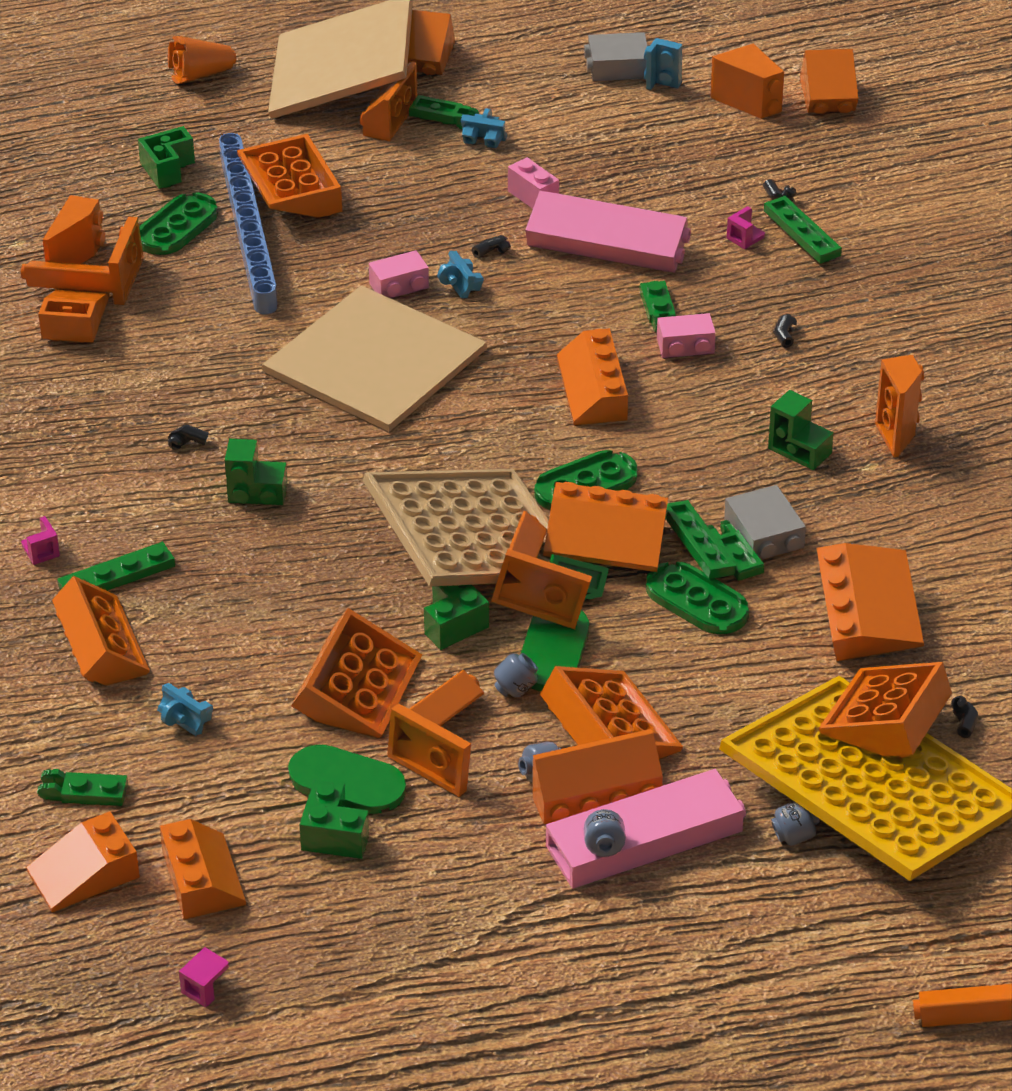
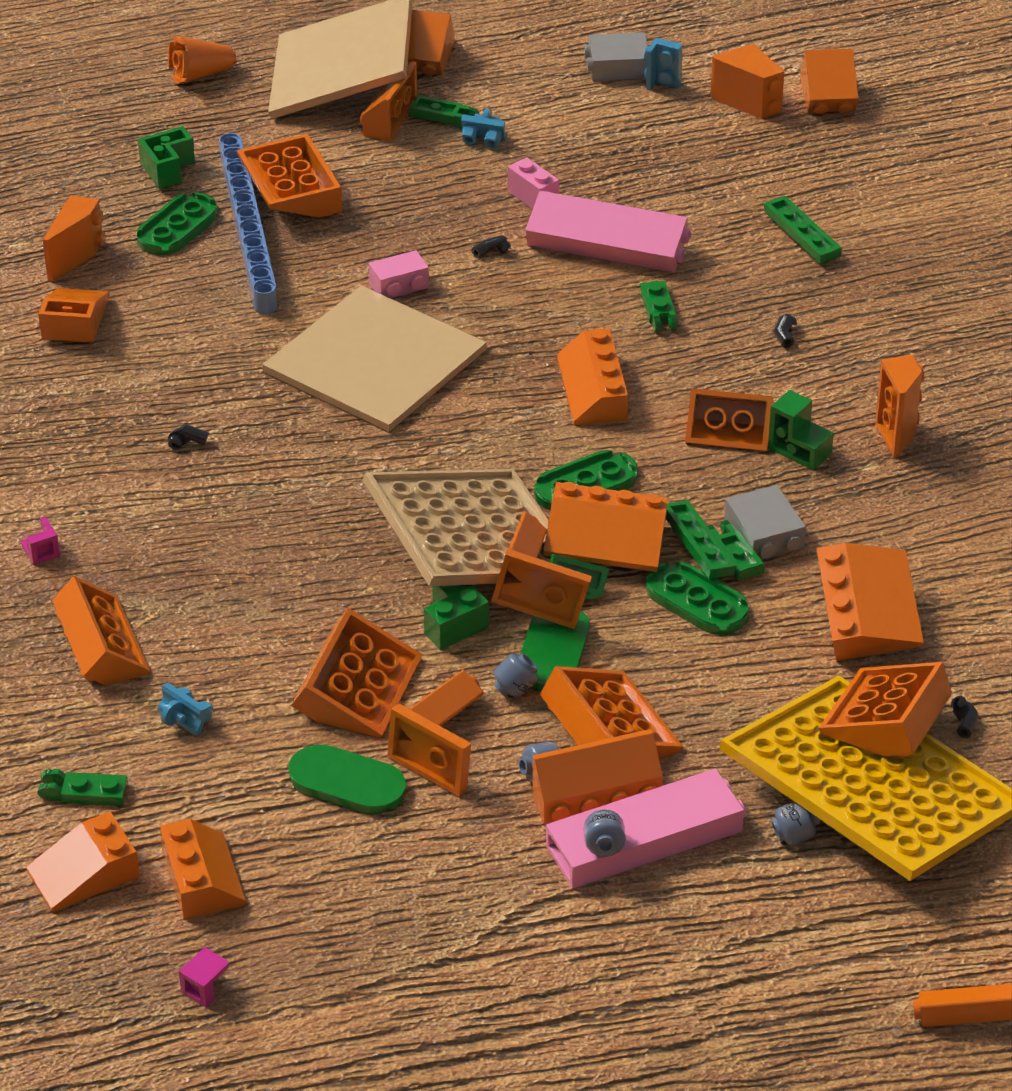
(114, 278): orange piece -> none
(125, 568): green plate -> none
(253, 480): green brick -> none
(331, 826): green brick -> none
(459, 274): dark azure hips -> none
(686, 335): bright pink brick -> none
(728, 419): none -> orange slope
(741, 230): dark pink panel -> none
(774, 192): black arm -> none

